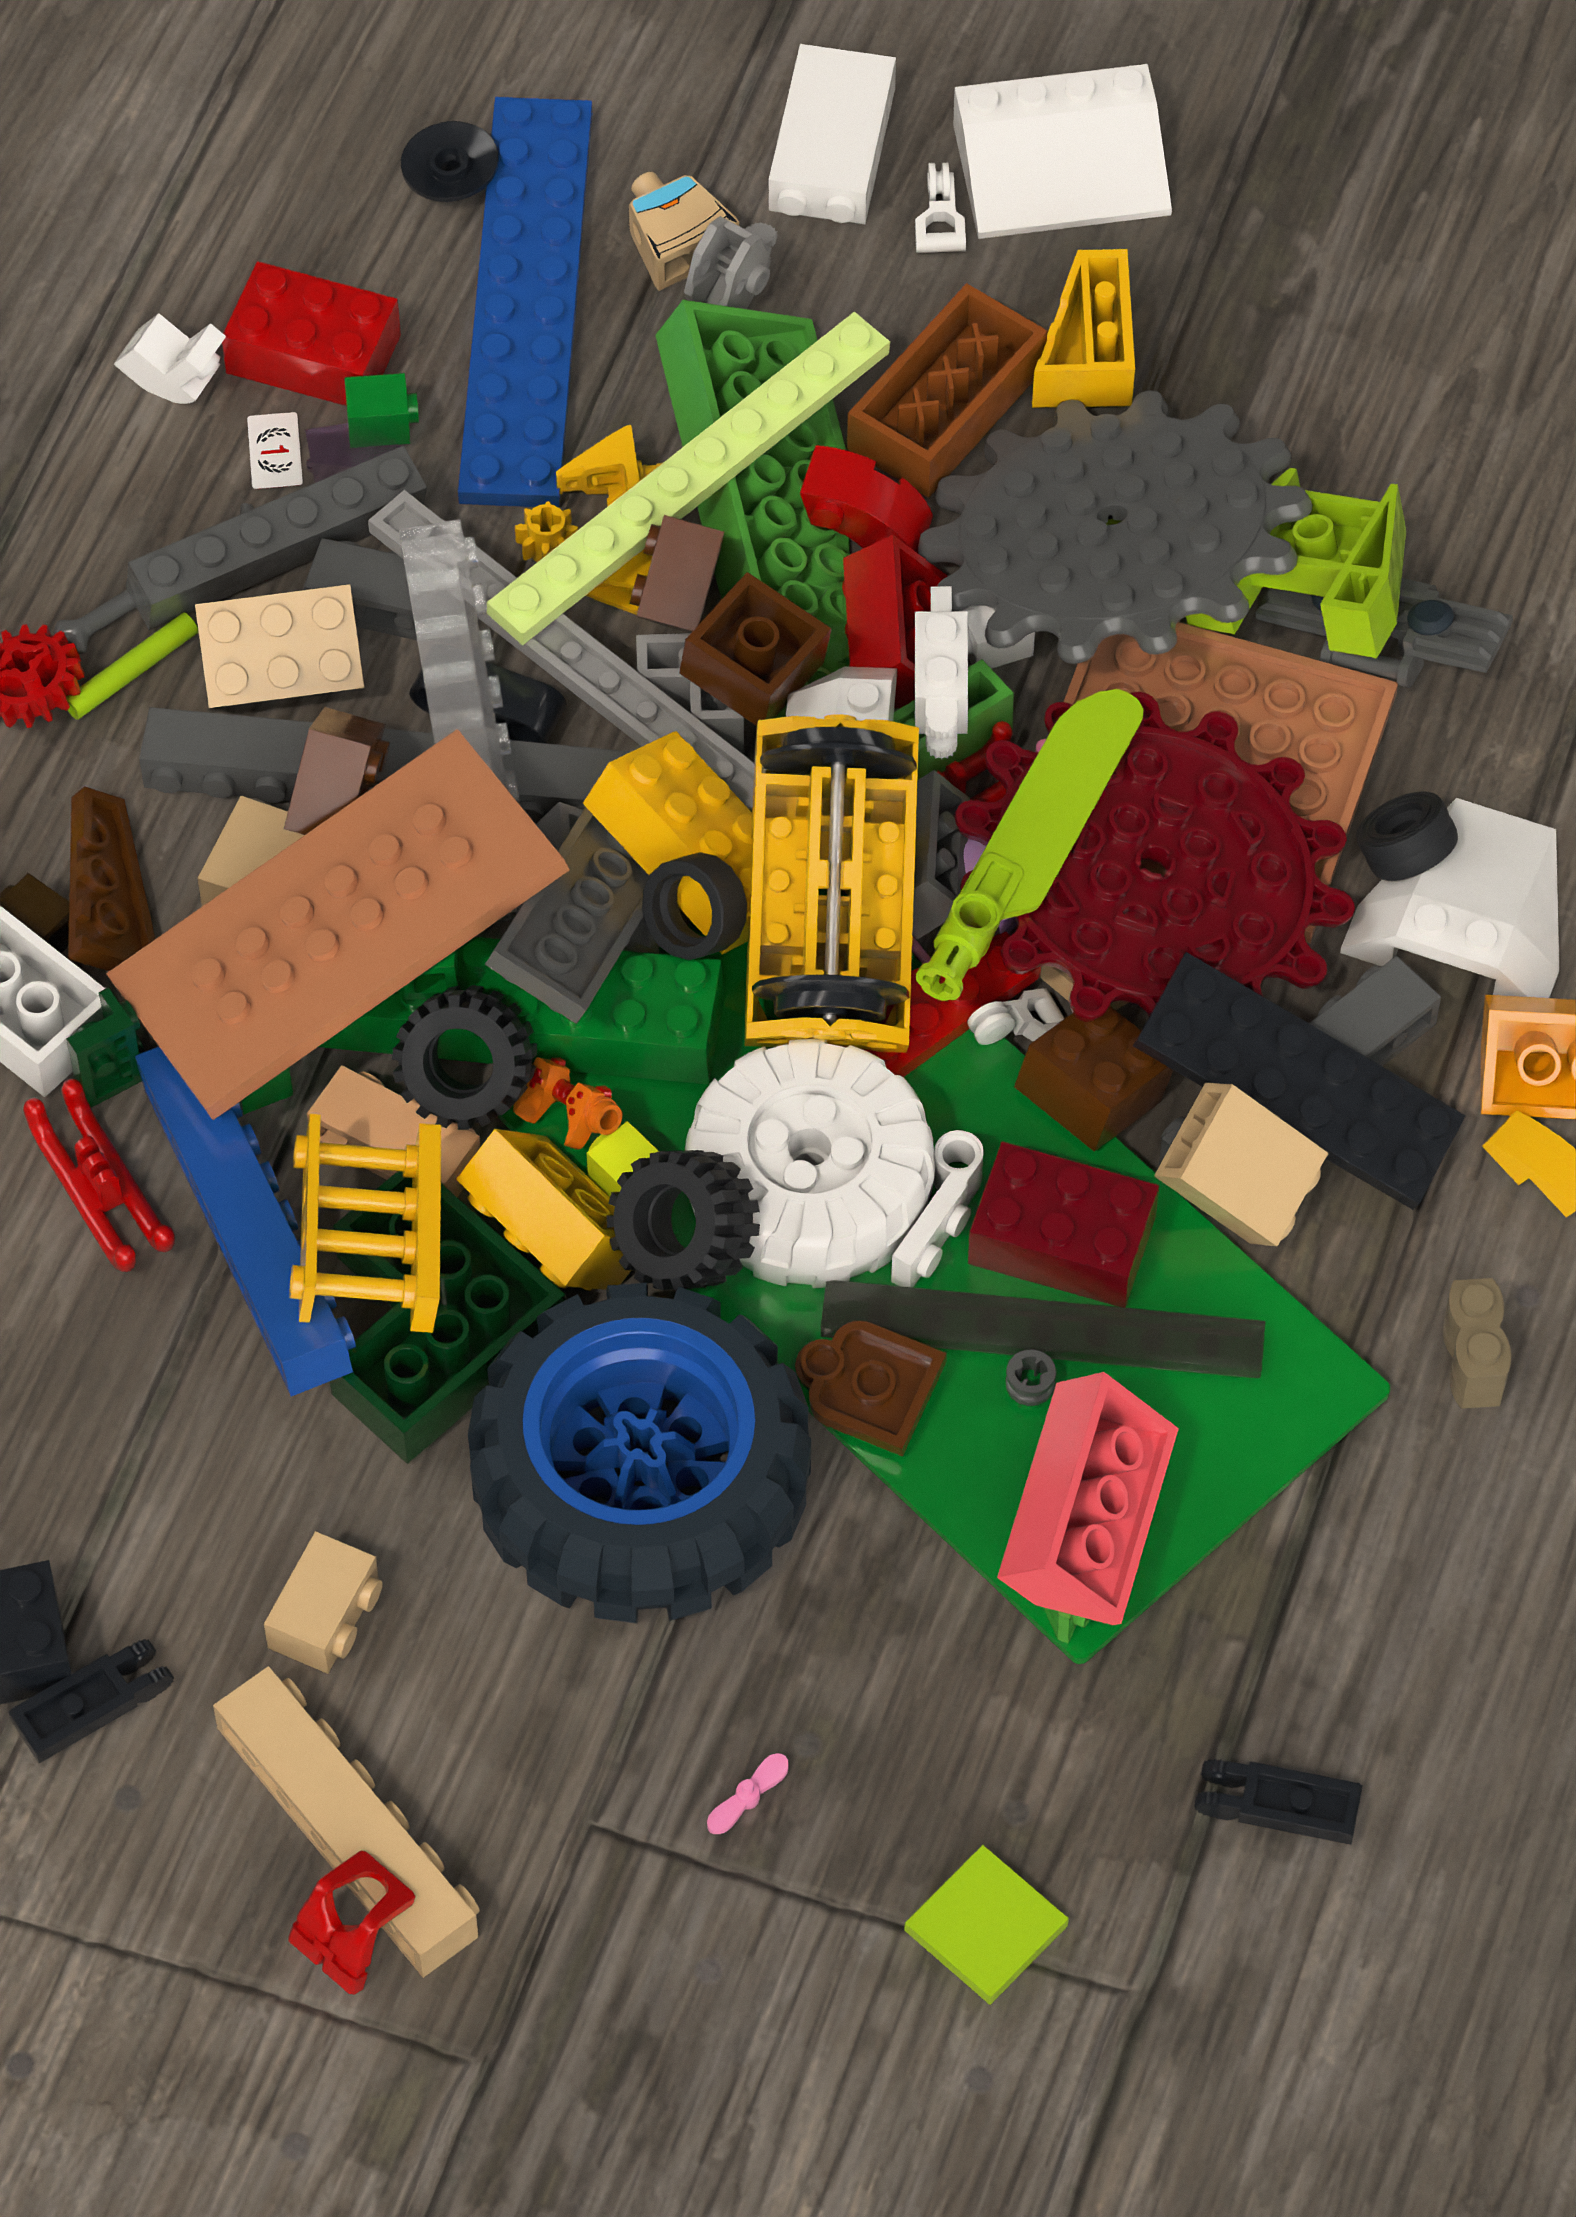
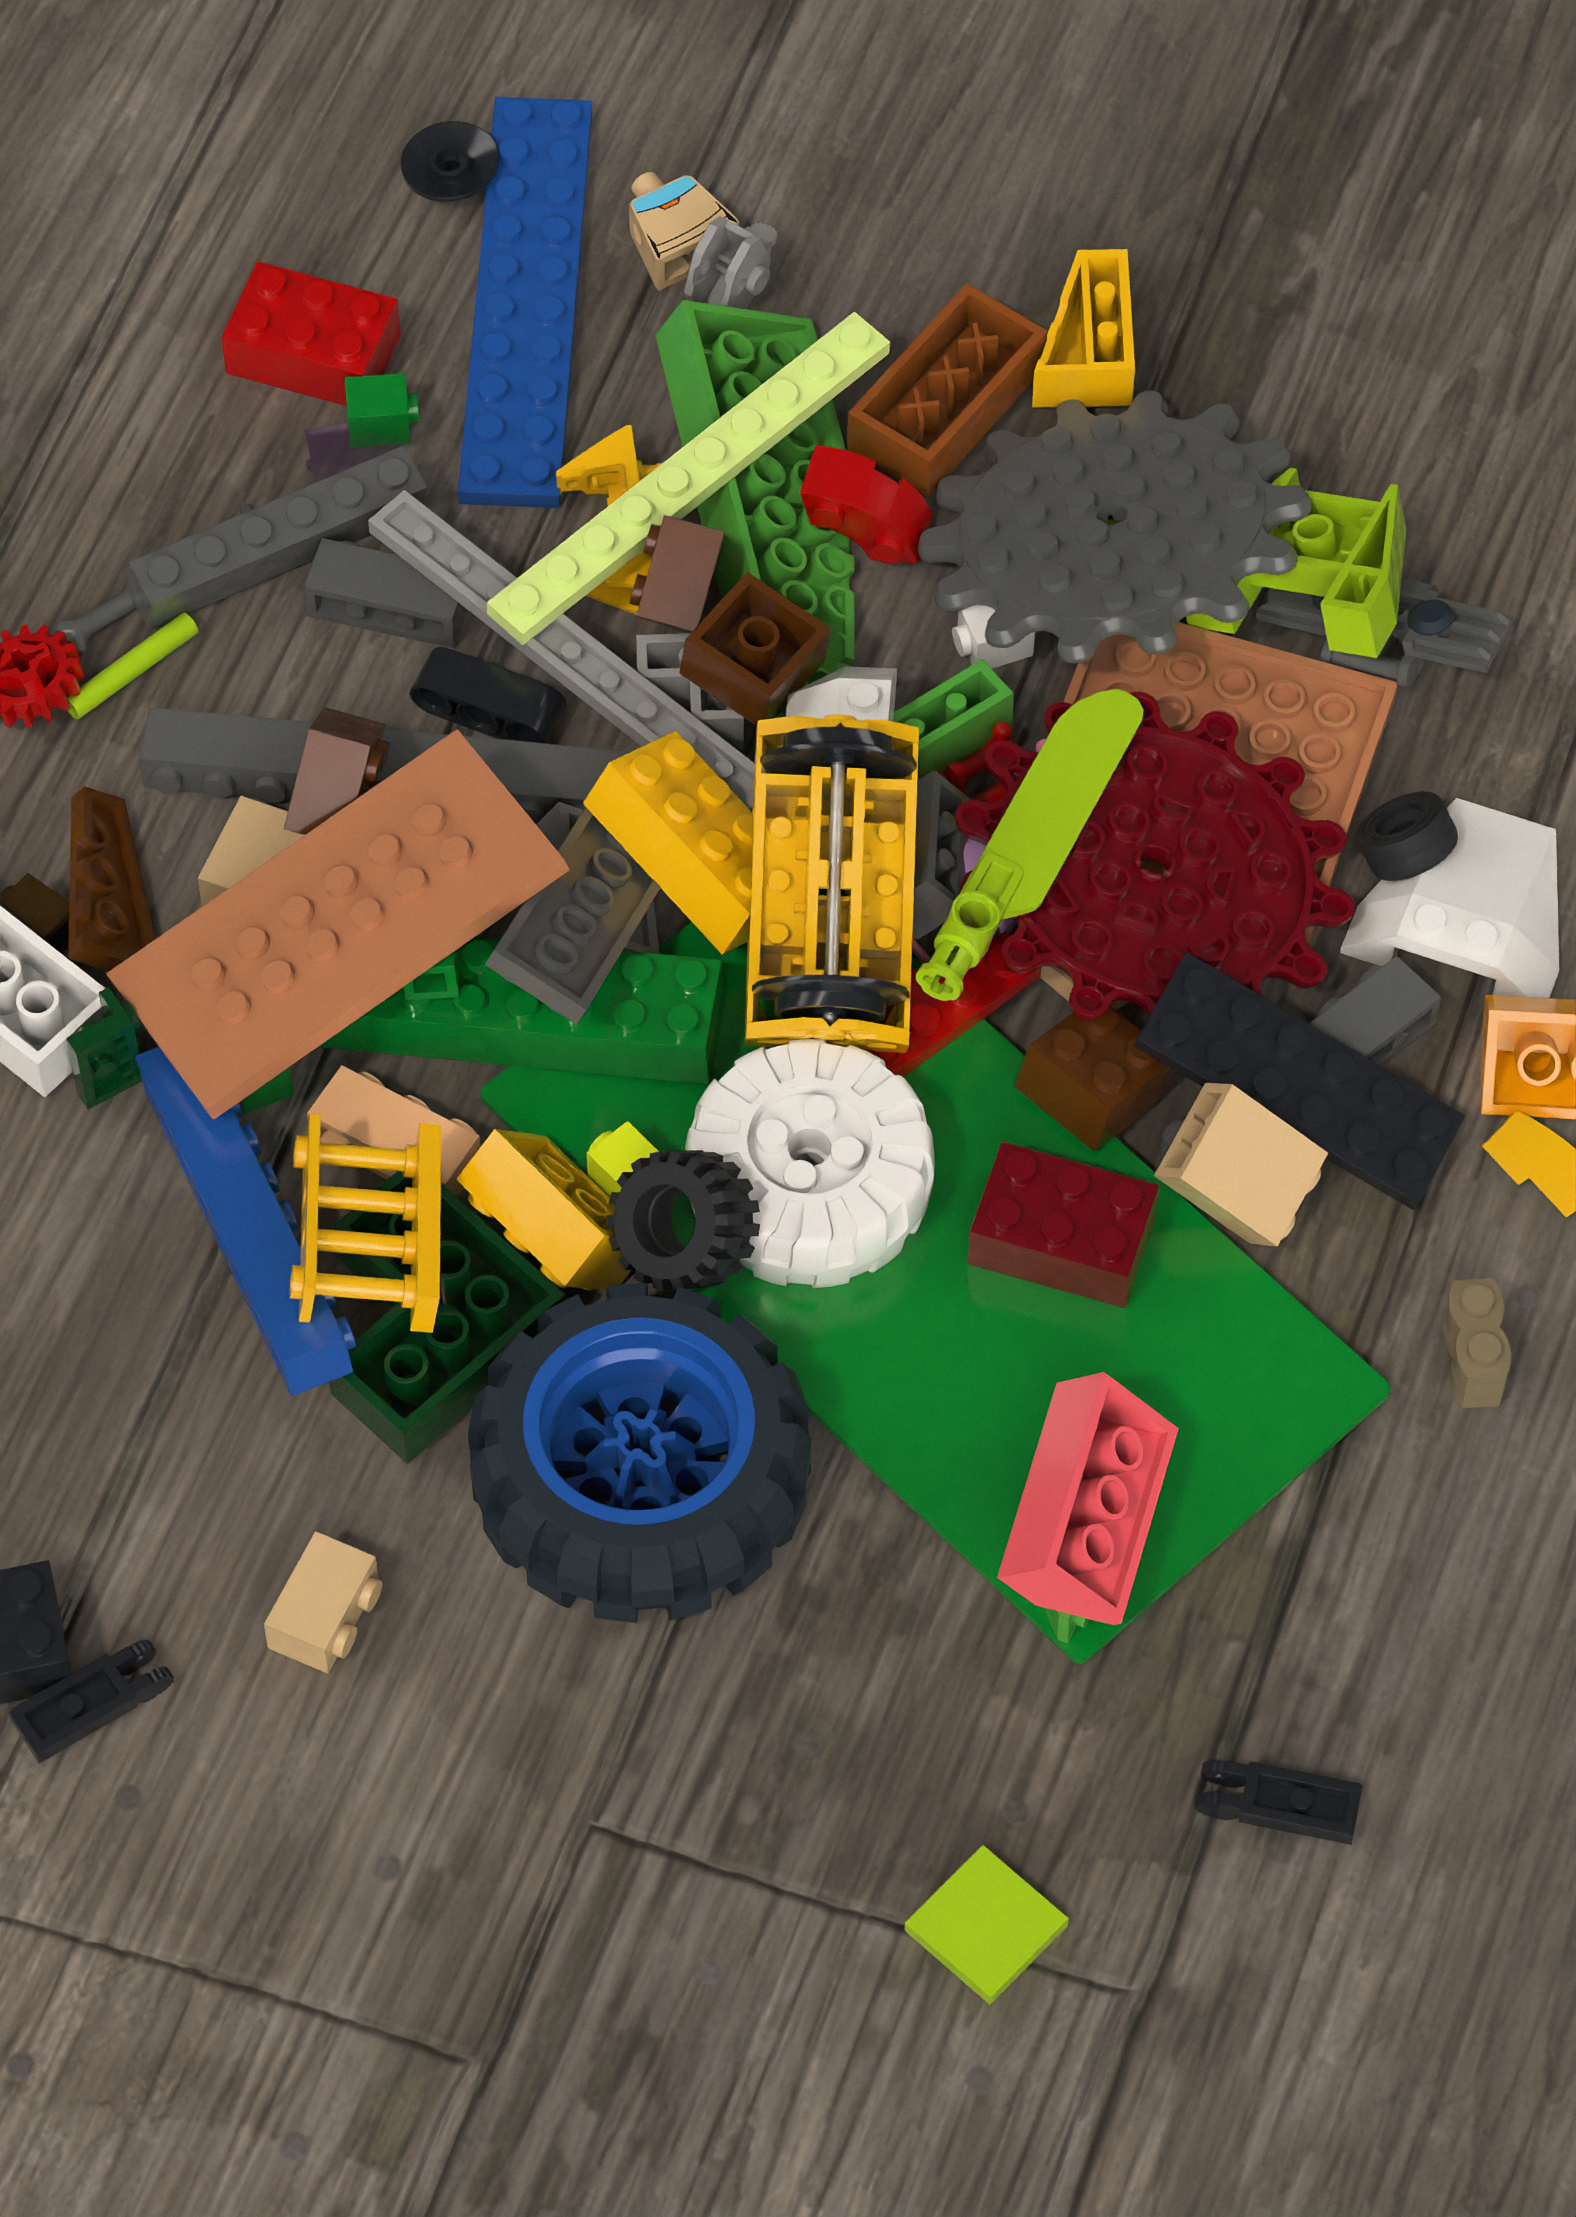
(99, 1180): red piece -> none
(170, 362): white brick -> none
(274, 450): white sticker -> none
(279, 646): tan brick -> none
(341, 1947): red piece -> none
(343, 1815): tan brick -> none
(434, 1087): black tyre -> none
(453, 646): clear brick -> none
(543, 530): yellow gear -> none
(587, 1106): orange piece -> none
(663, 913): black tyre -> none
(748, 1793): bright pink piece -> none
(832, 134): white brick -> none
(870, 1382): reddish brown plate -> none
(882, 593): red slope -> none
(940, 211): white piece -> none
(941, 673): white hinge -> none
(945, 1213): white plate -> none
(999, 1018): white piece -> none
(1039, 1363): dark grey bush -> none
(1053, 1327): clear smoke tile -> none
(1062, 151): white slope -> none

